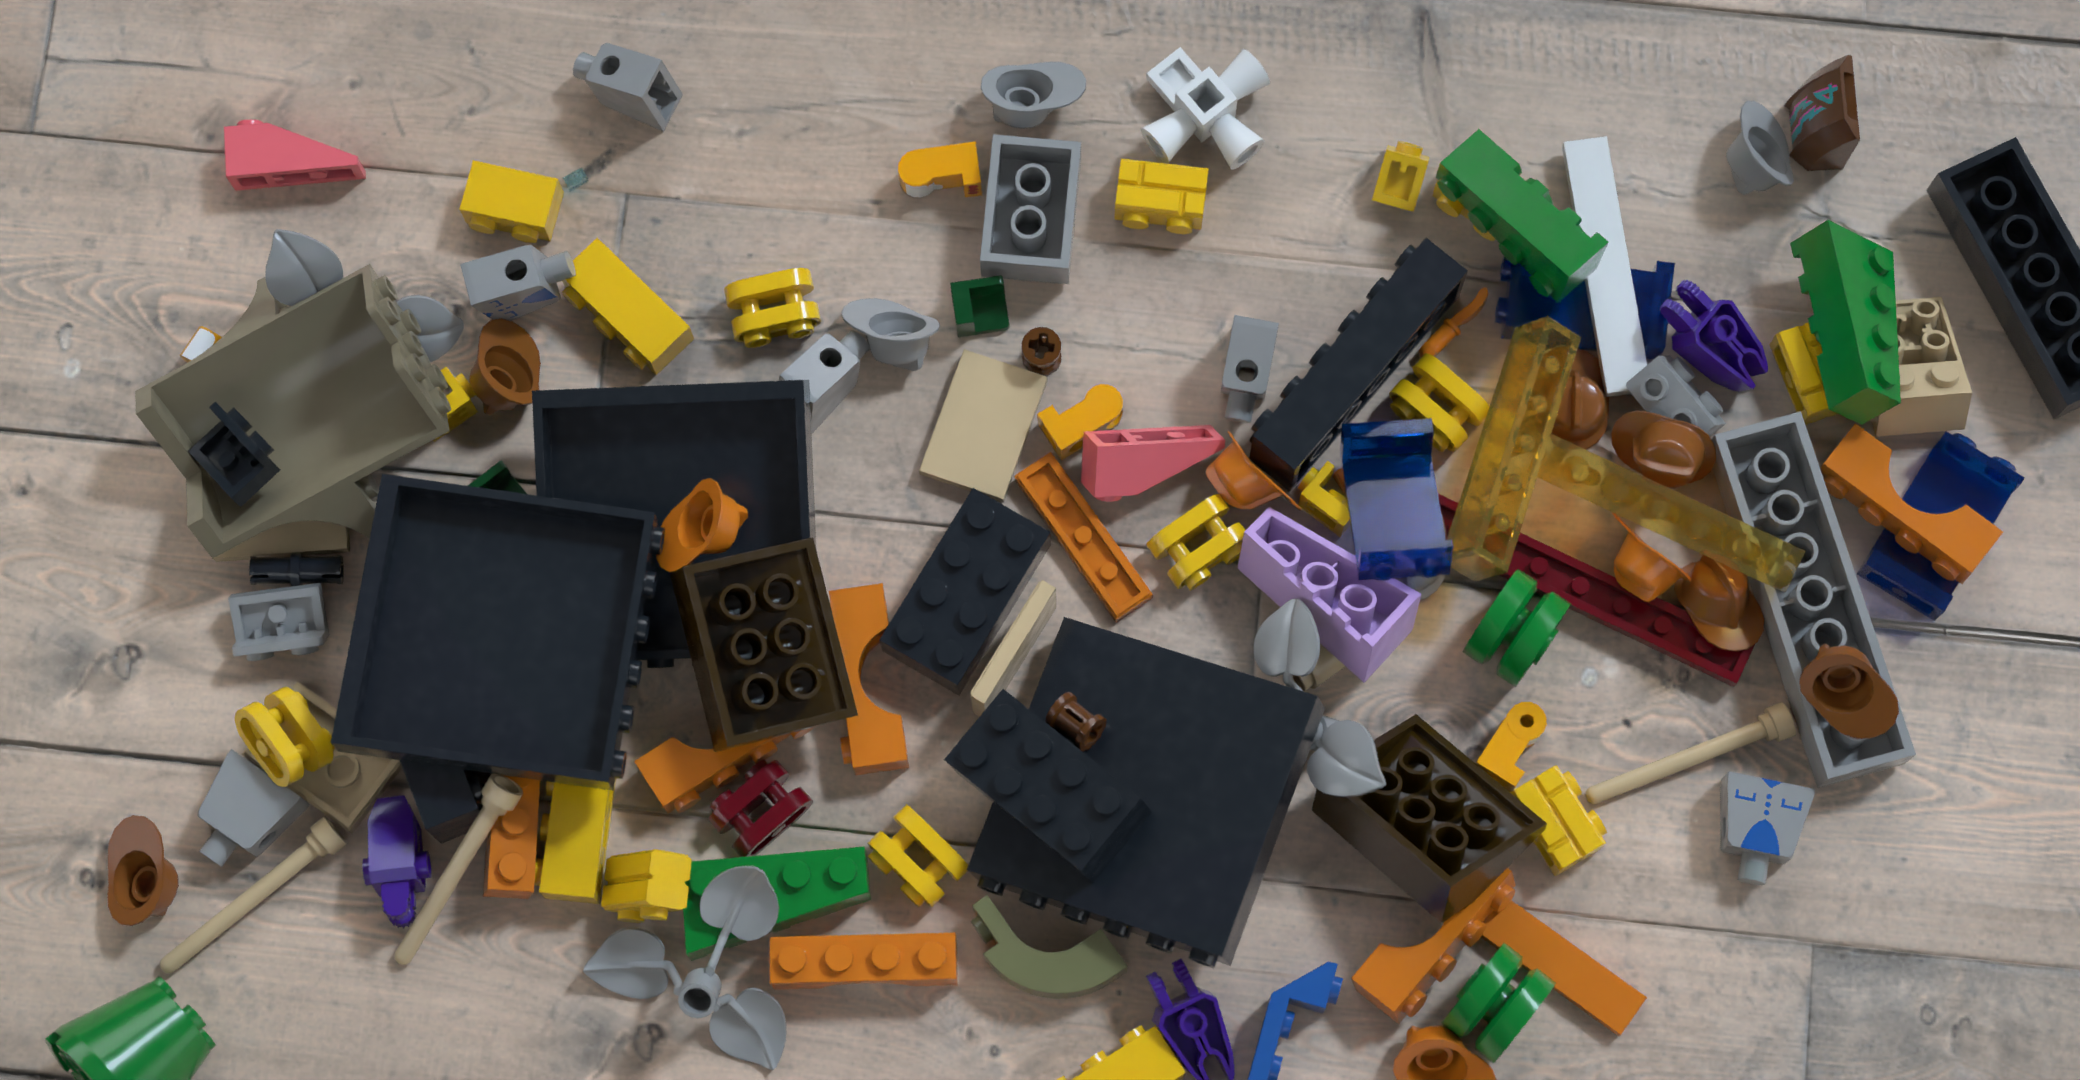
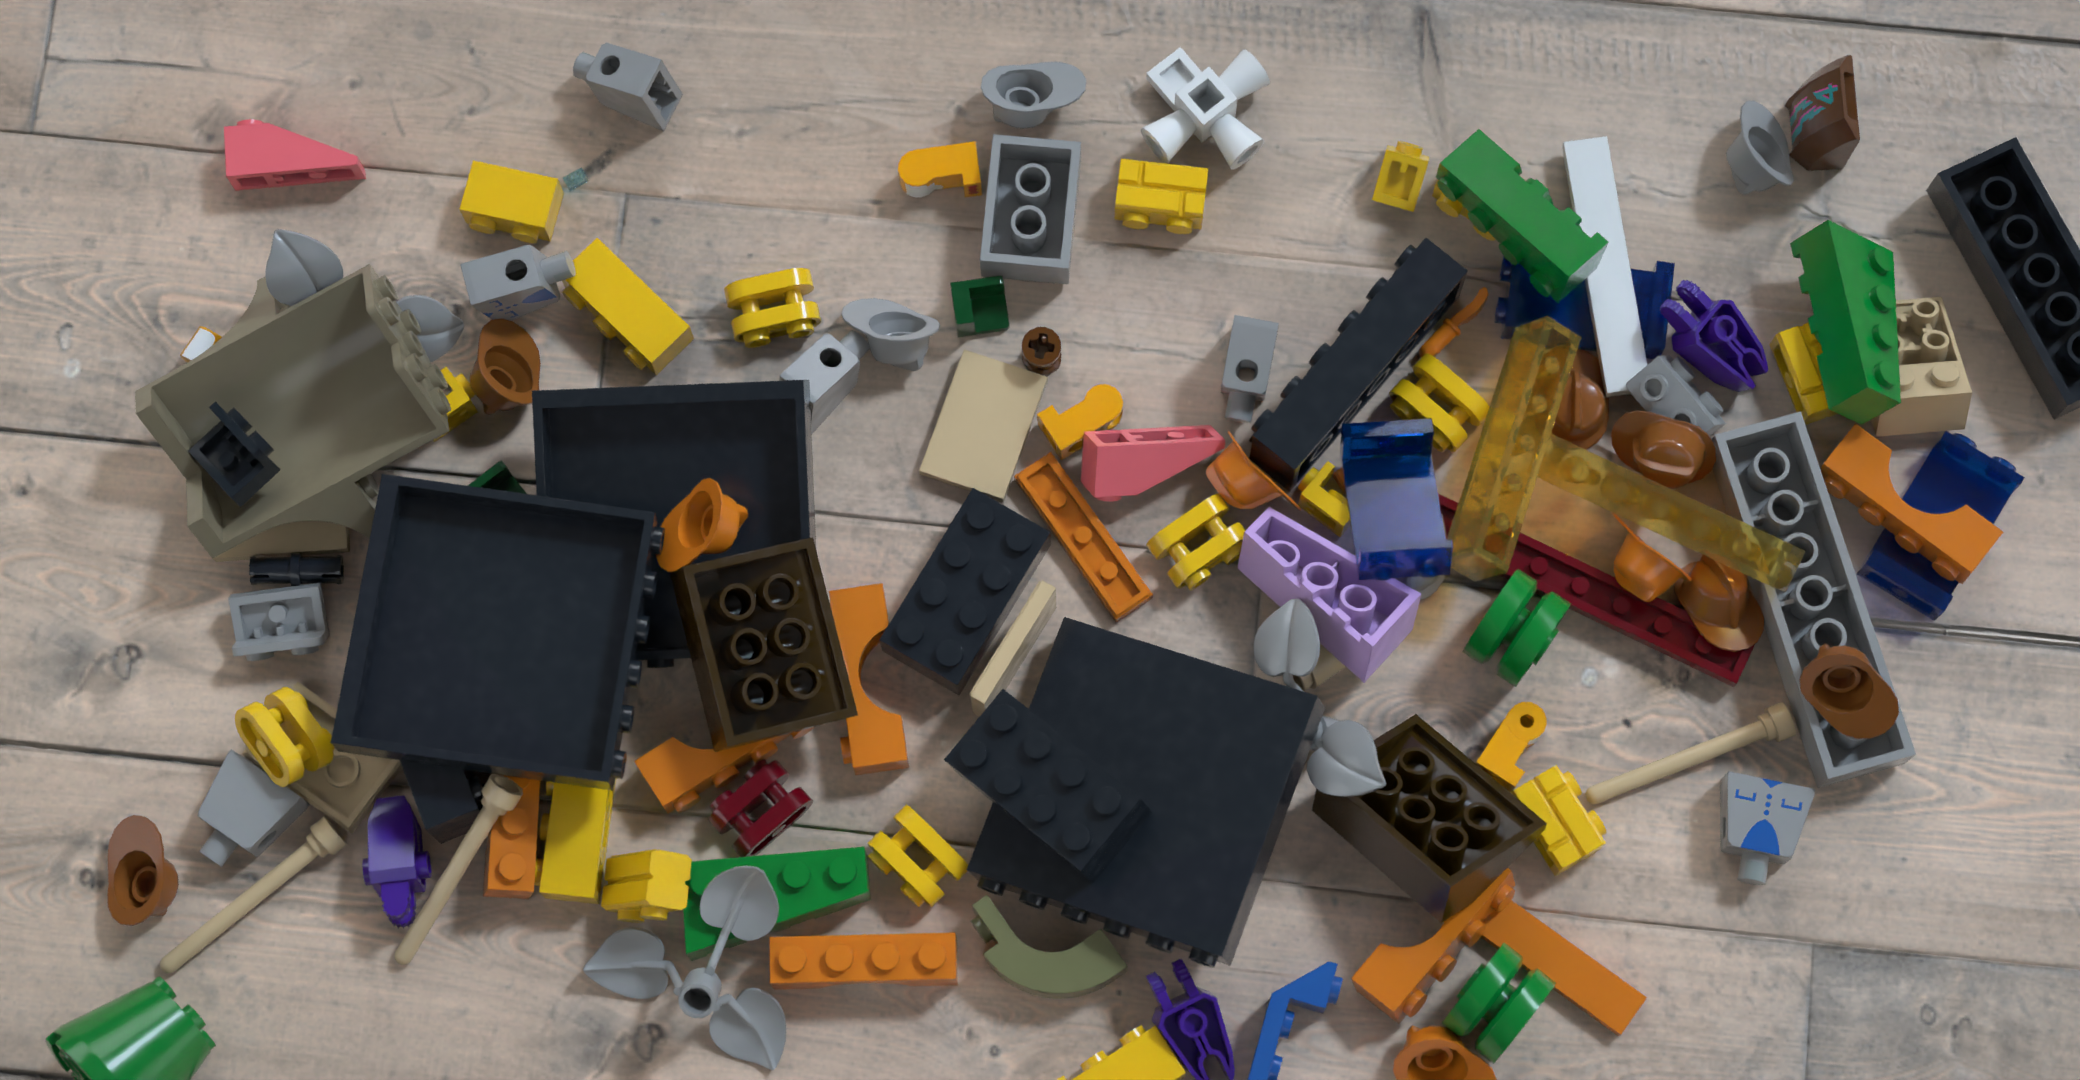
(1076, 721): reddish brown bush -> none

